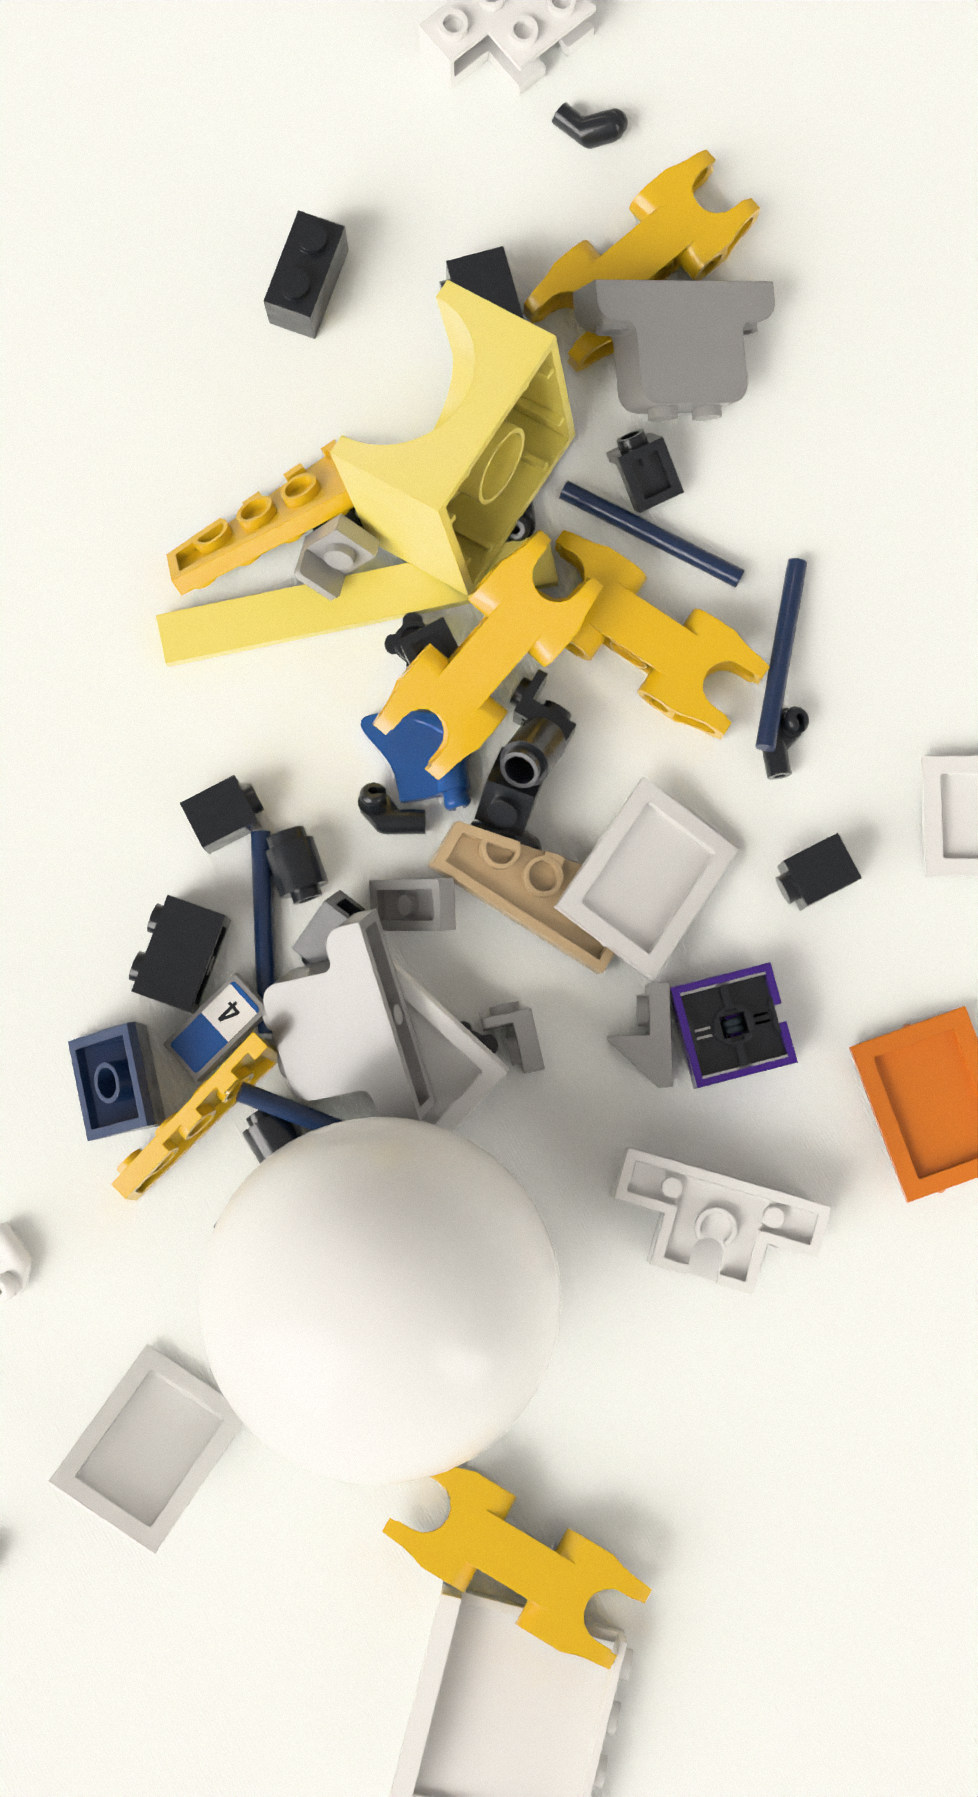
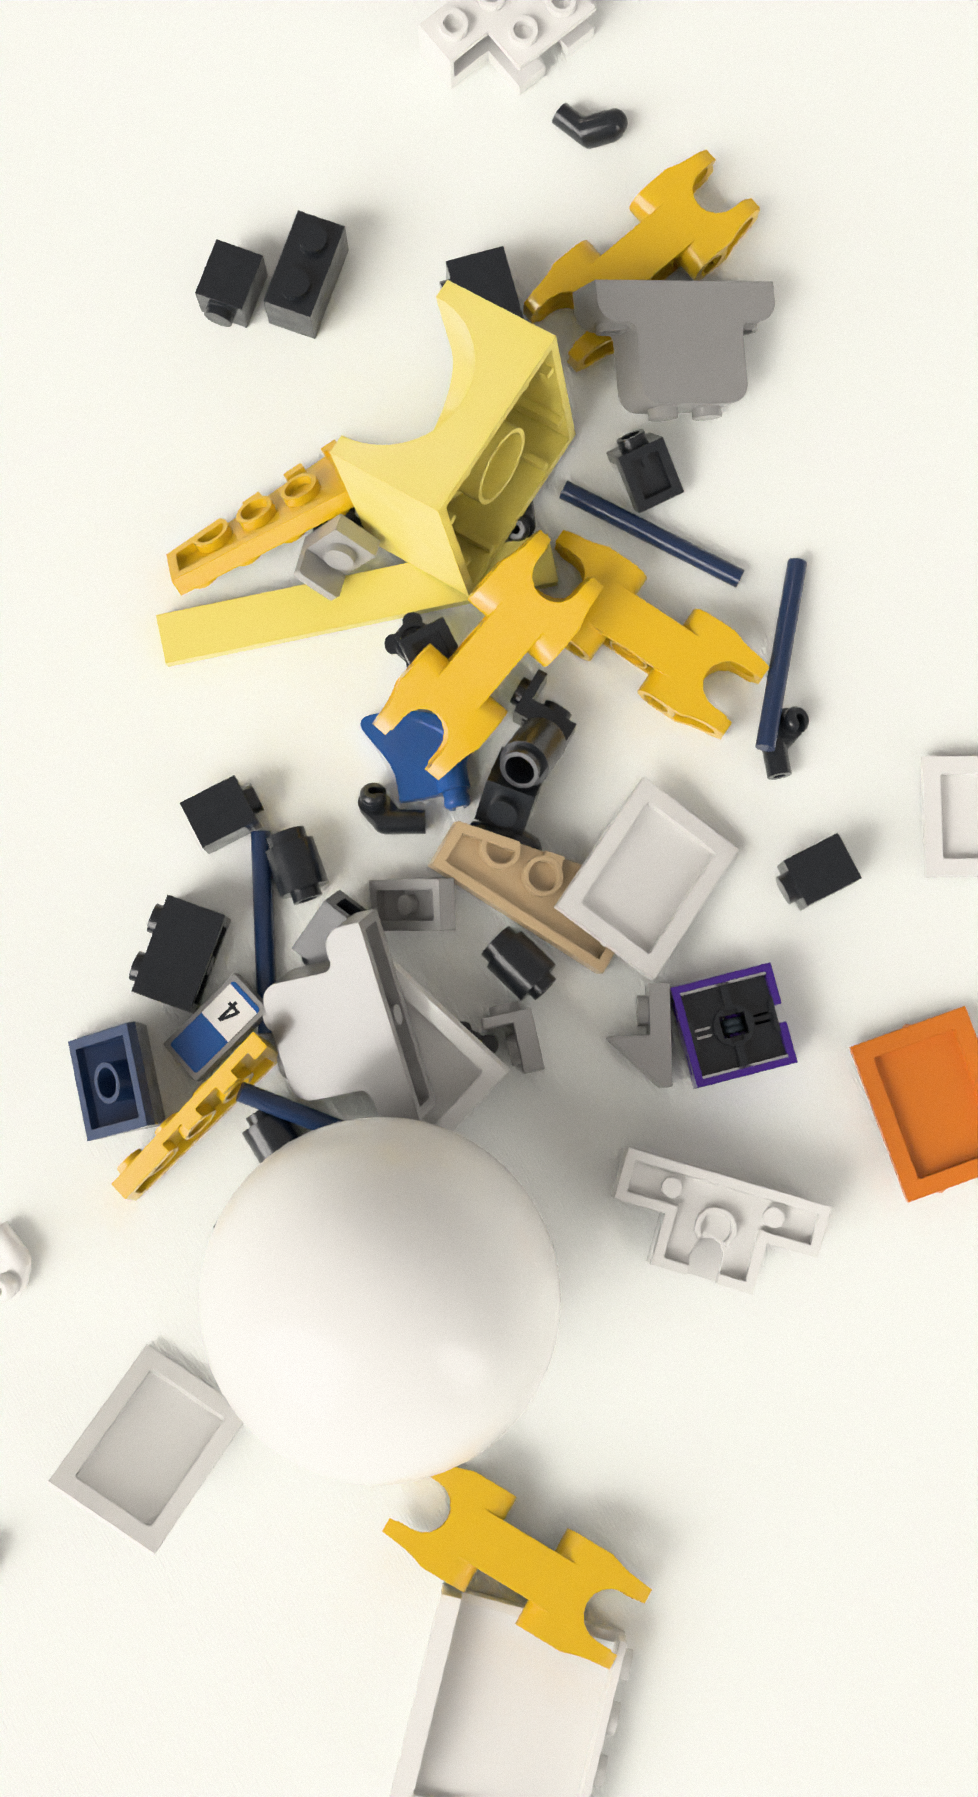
(231, 284): none -> black brick
(519, 964): none -> black brick

